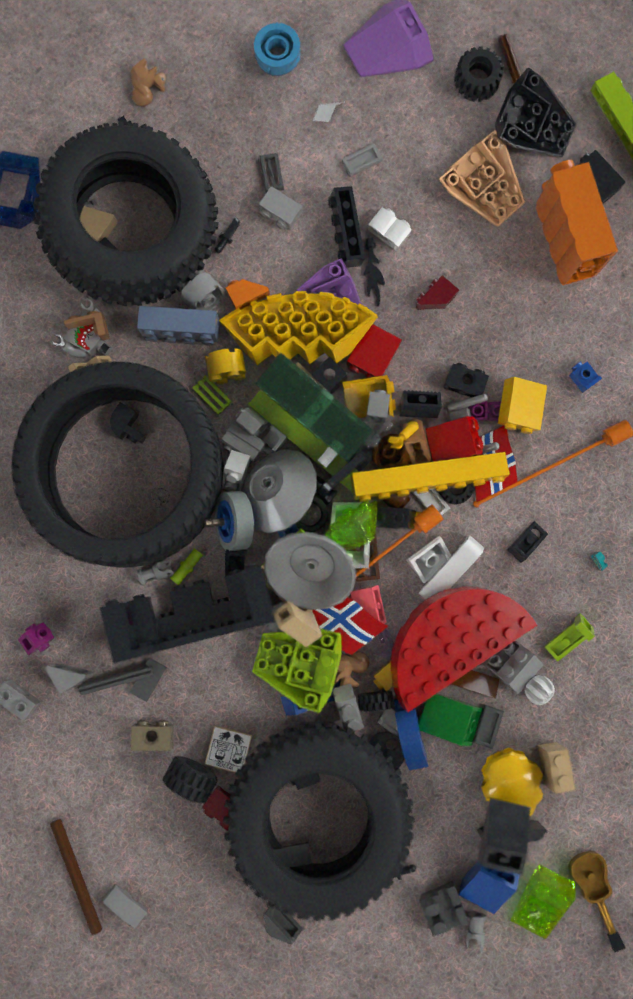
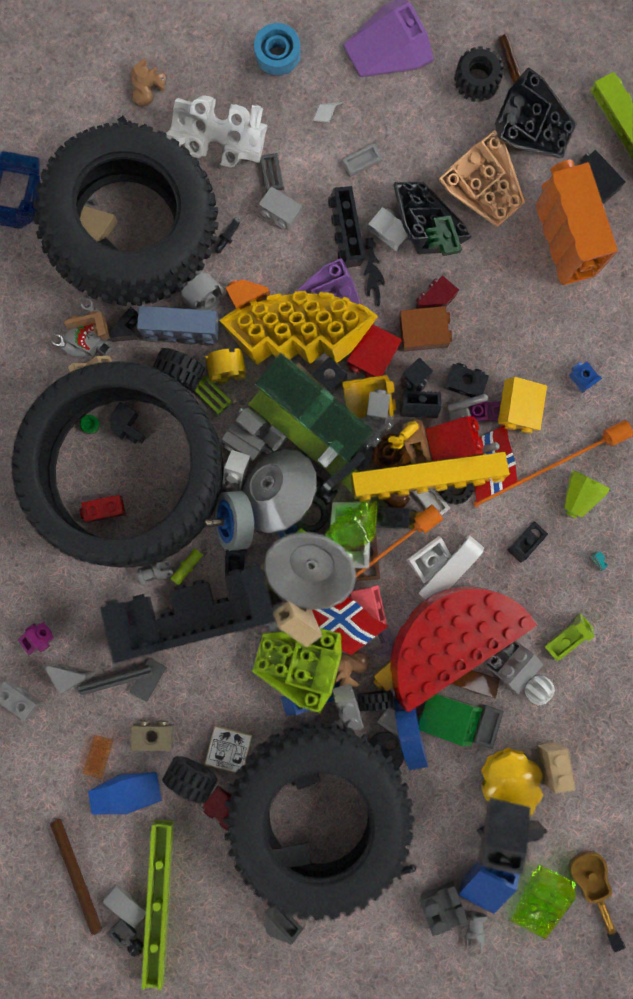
(90, 424): none -> green tile
(98, 756): none -> clear orange tile
(102, 509): none -> red brick
(121, 330): none -> black slope
(122, 934): none -> black plate
(125, 794): none -> blue piece
(157, 904): none -> lime tile
(179, 367): none -> black tyre
(251, 130): none -> white gear
(416, 376): none -> black brick
(418, 208): none -> black wedge
(425, 328): none -> dark orange brick
(443, 236): none -> dark green hinge
(582, 494): none -> lime cone

